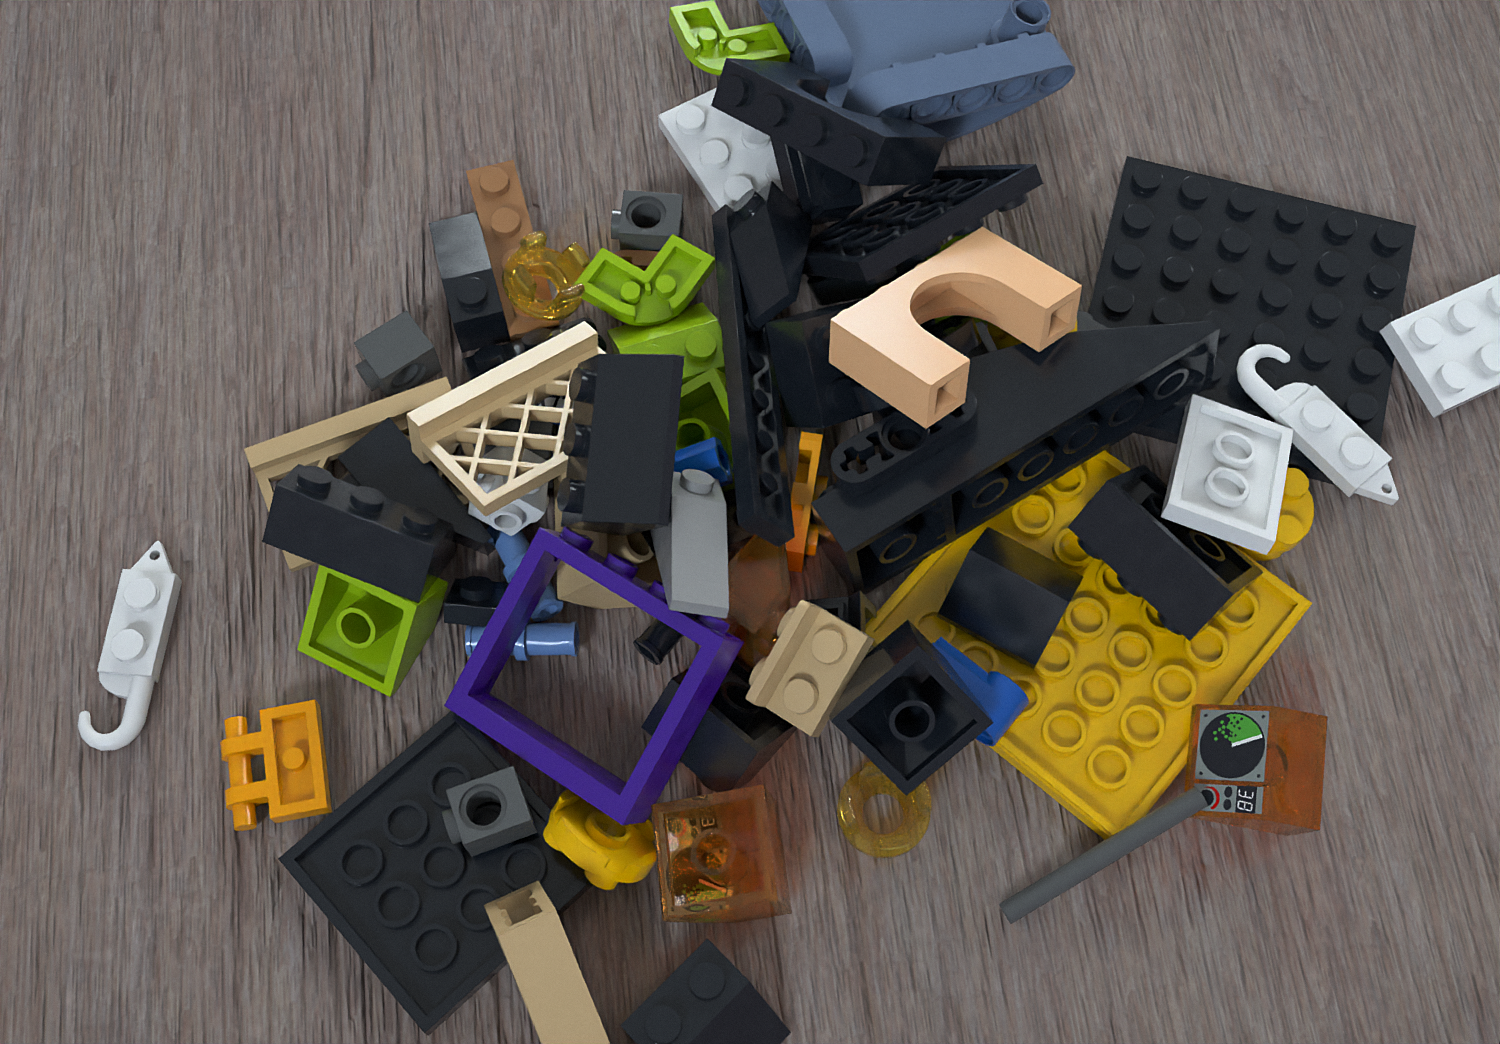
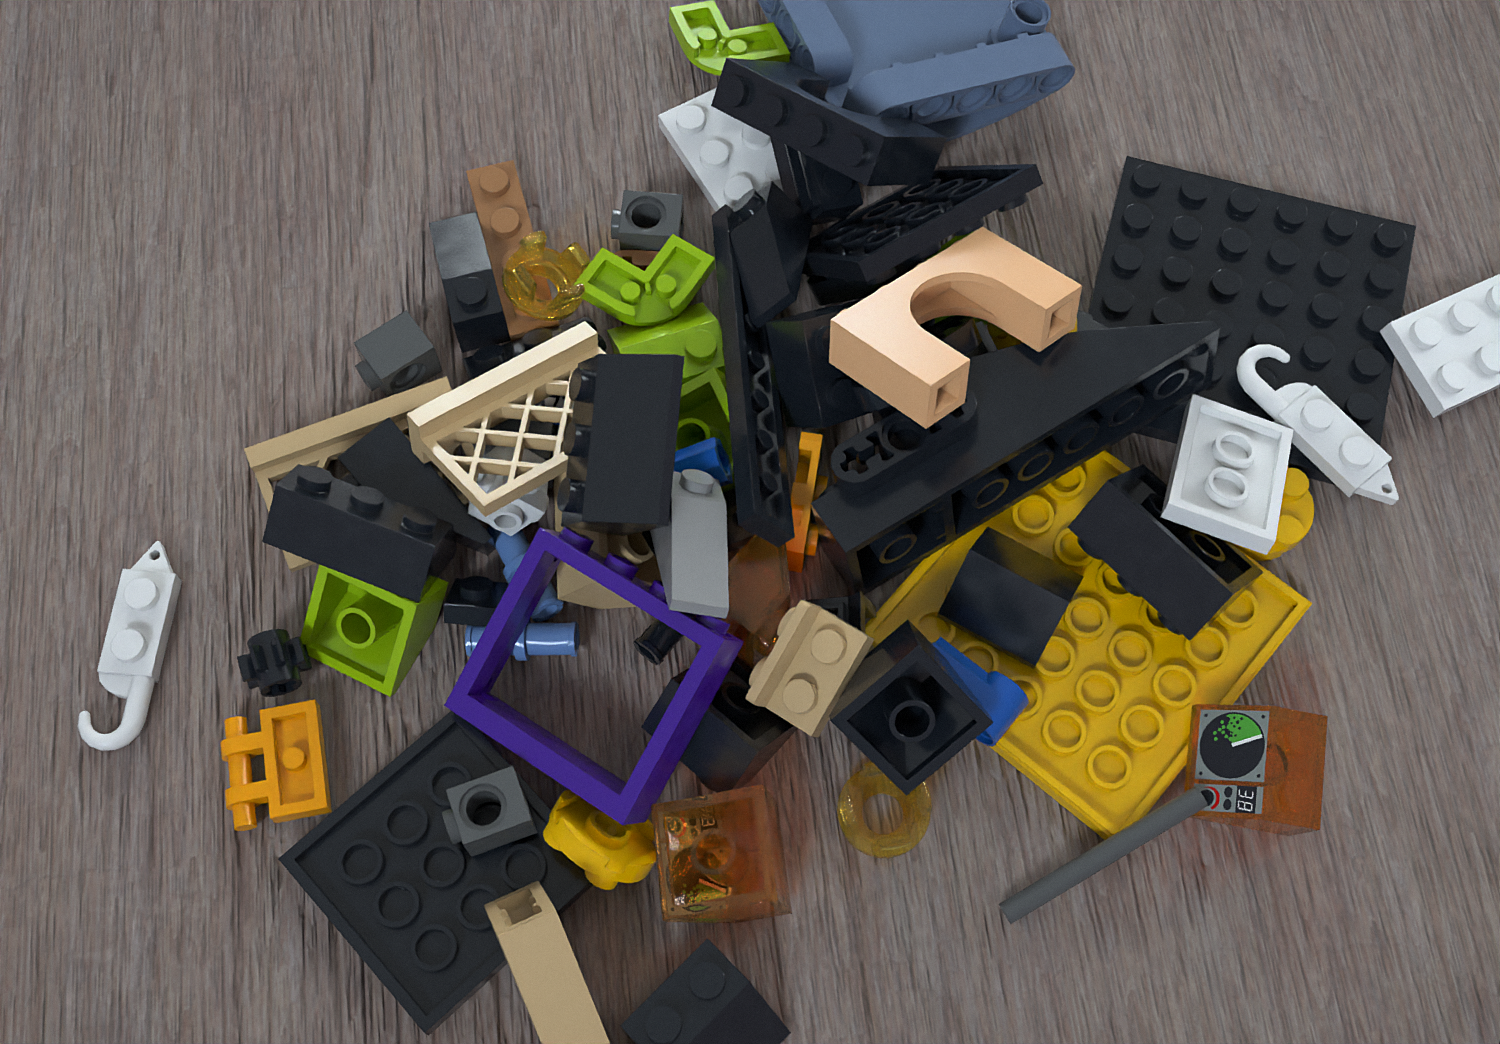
(274, 662): none -> black gear

